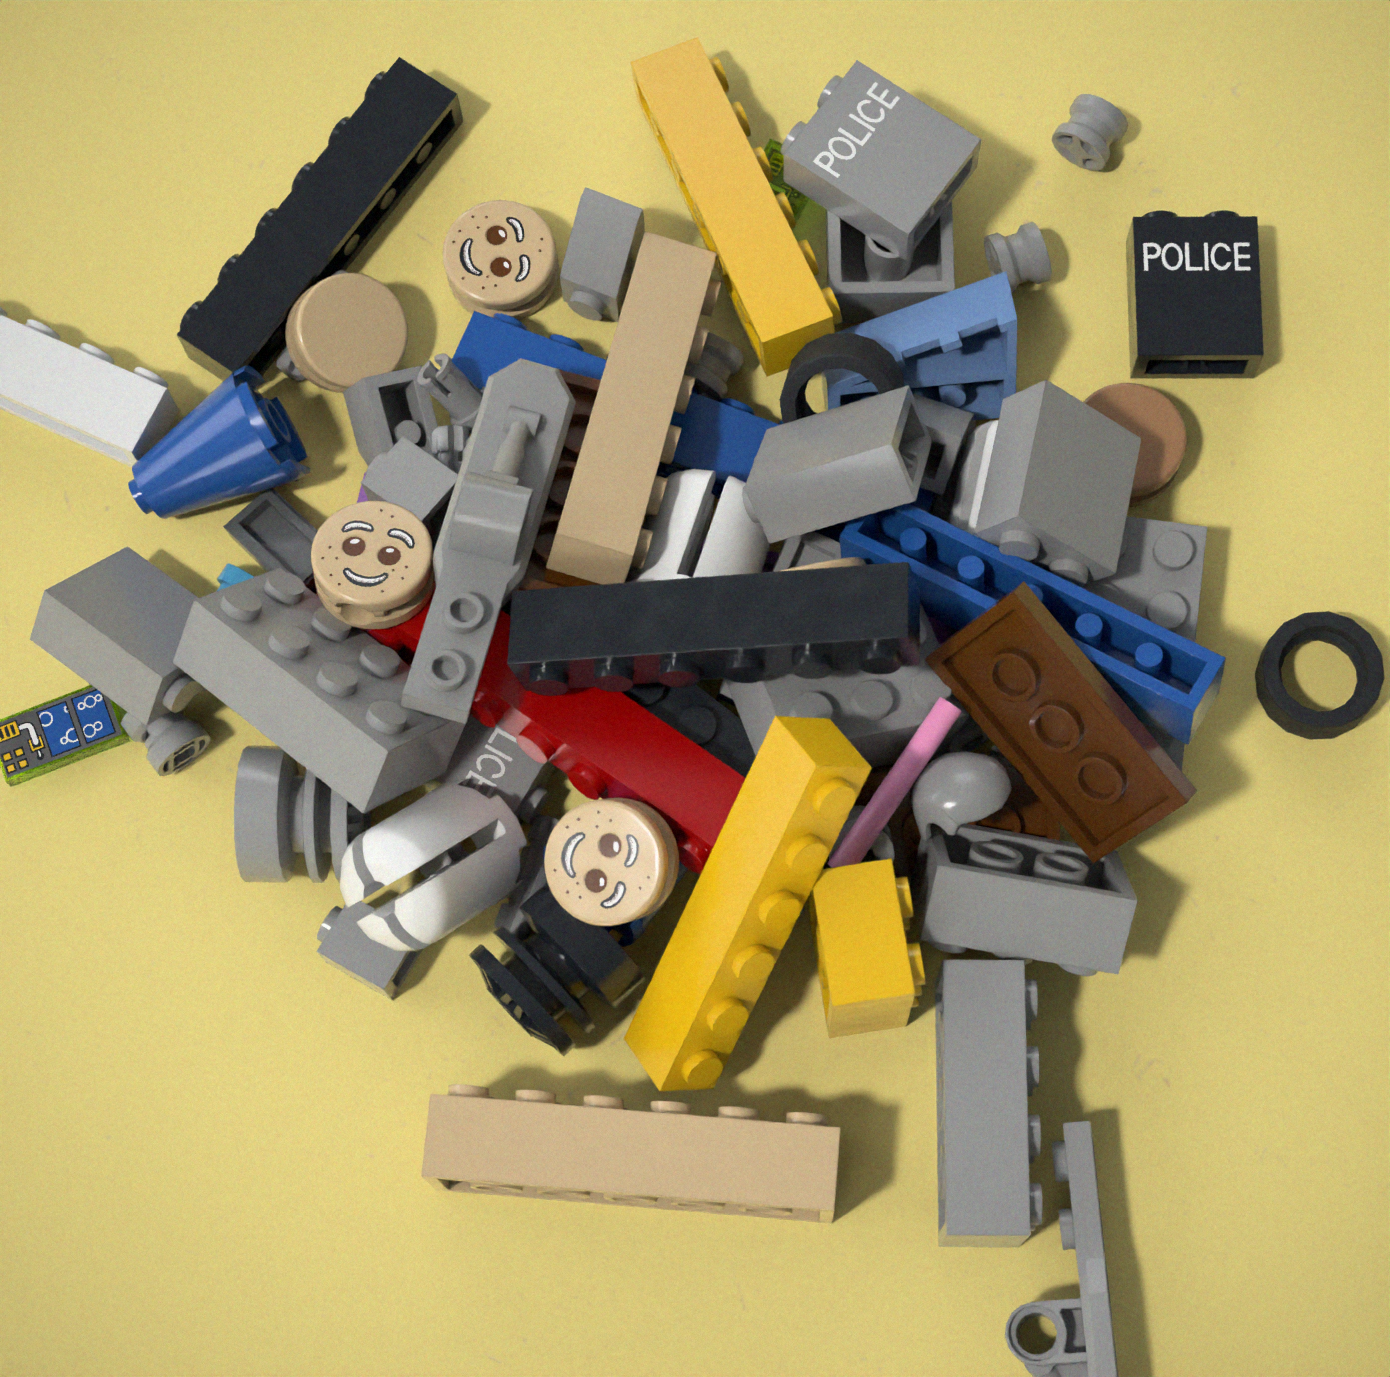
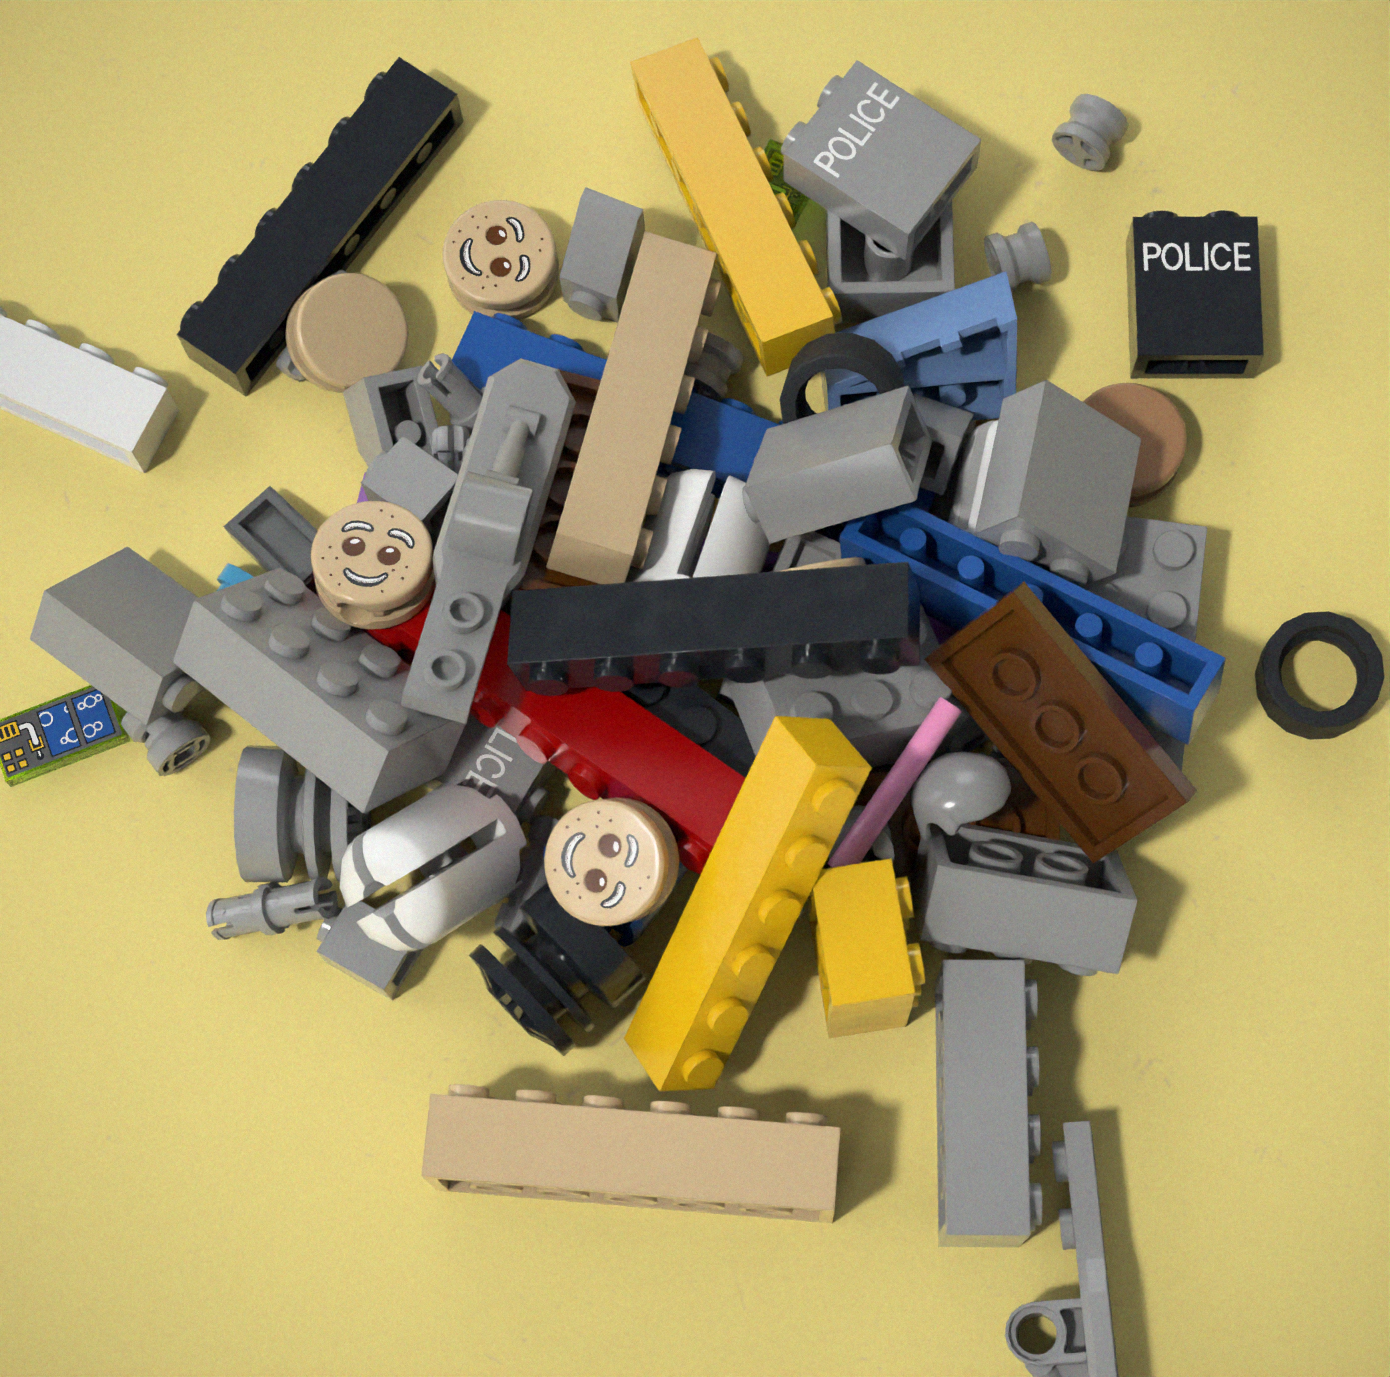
(220, 451): blue cone -> none
(272, 908): none -> light grey pin

